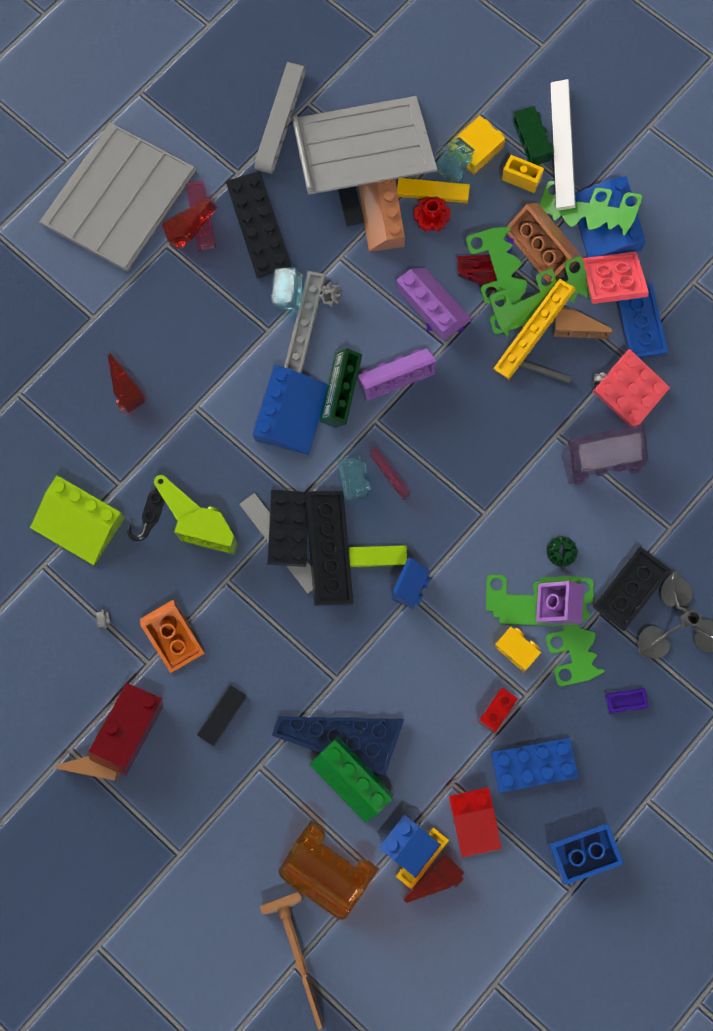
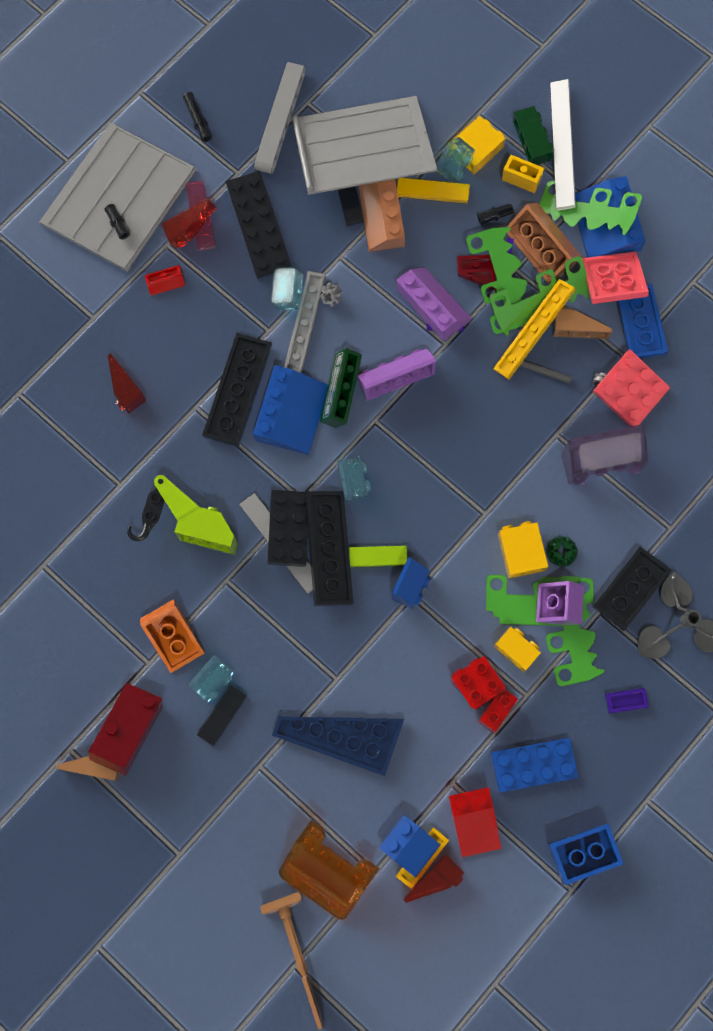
(76, 520): lime slope -> none
(102, 619): light grey plate -> none
(117, 221): none -> black pin
(164, 280): none -> red slope
(200, 124): none -> black pin
(211, 679): none -> clear light blue hinge
(237, 389): none -> black plate
(352, 779): green slope -> none
(389, 473): clear pink tile -> none
(431, 214): red plant -> none
(478, 682): none -> red bracket
(495, 214): none -> black axle
(522, 549): none -> yellow brick

